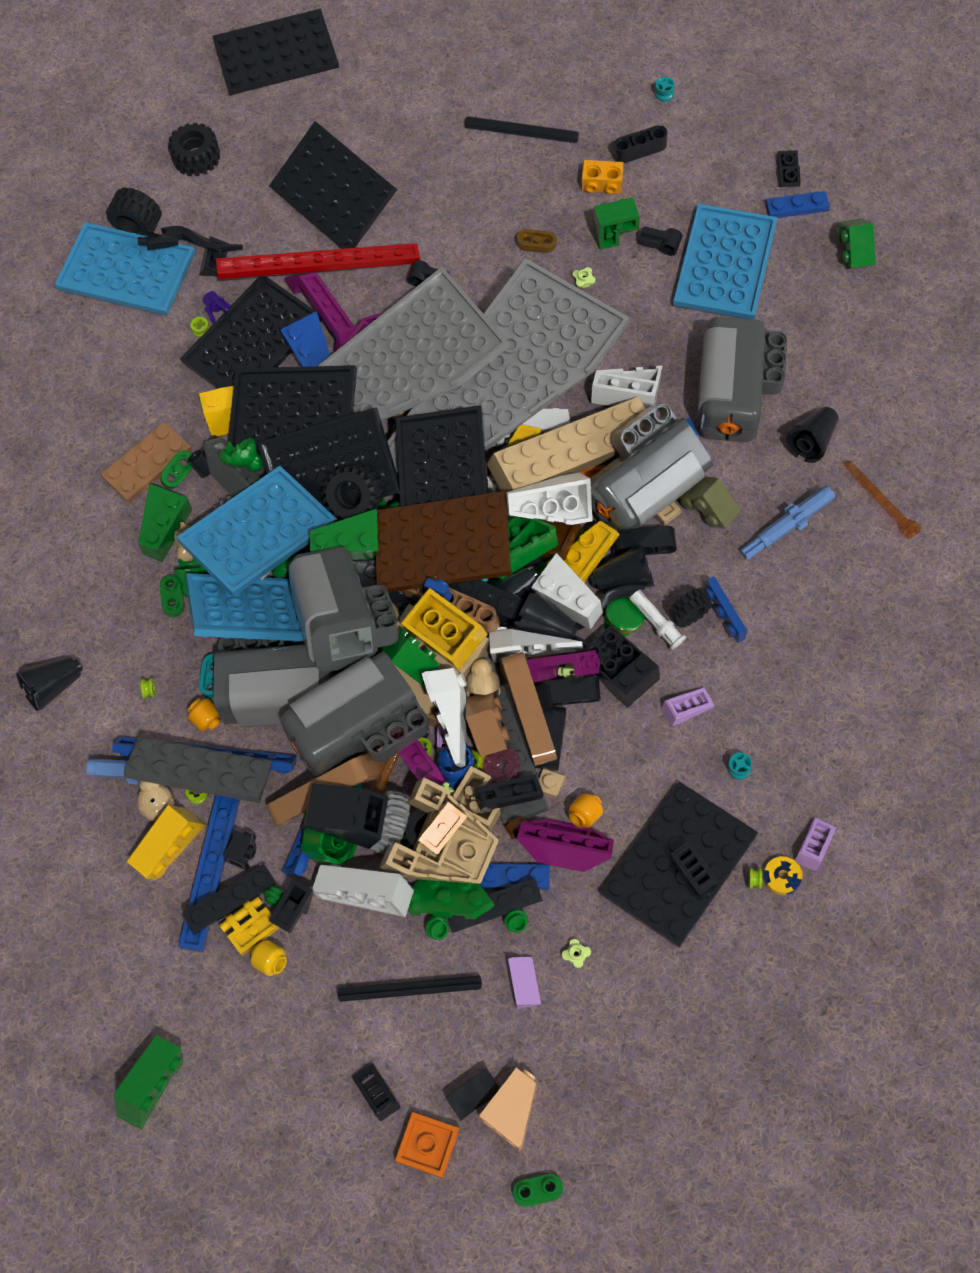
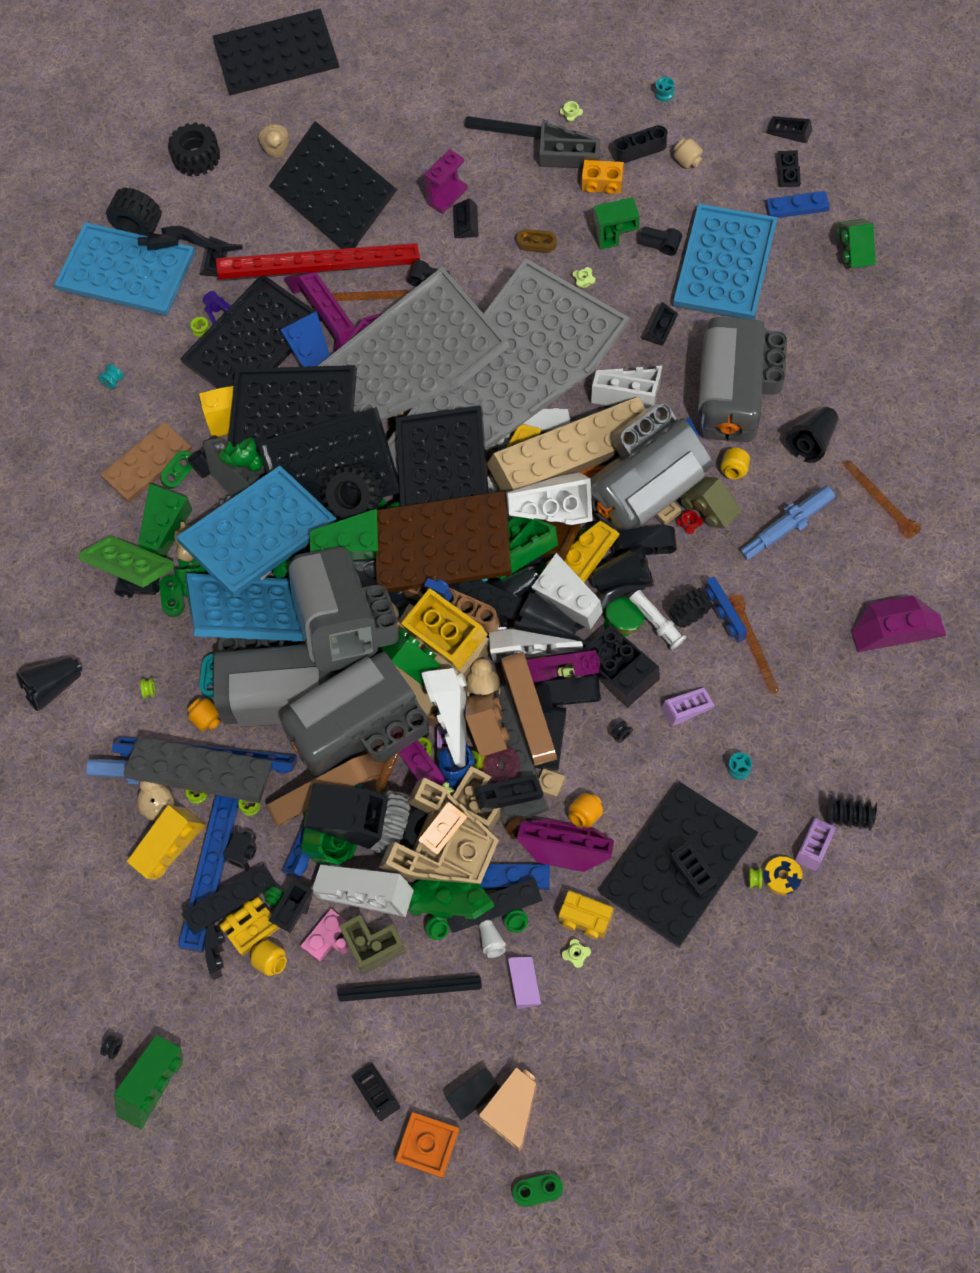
(110, 376): none -> teal wheel
(111, 1047): none -> black bush
(126, 561): none -> bright green plate
(128, 588): none -> black piece
(213, 945): none -> black slope
(251, 811): none -> lime bush
(274, 139): none -> tan piece
(326, 936): none -> bright pink plate
(369, 295): none -> clear orange piece
(370, 949): none -> olive brick
(443, 183): none -> magenta panel
(465, 219): none -> black slope
(492, 942): none -> white cone
(566, 148): none -> dark grey wedge
(571, 111): none -> yellowish green plate
(585, 915): none -> yellow brick
(621, 731): none -> black bush
(659, 324): none -> black slope
(688, 153): none -> tan head
(692, 516): none -> red plate
(735, 463): none -> yellow head
(739, 605): none -> clear orange piece
(802, 126): none -> black slope
(851, 812): none -> black piece
(896, 623): none -> magenta wedge

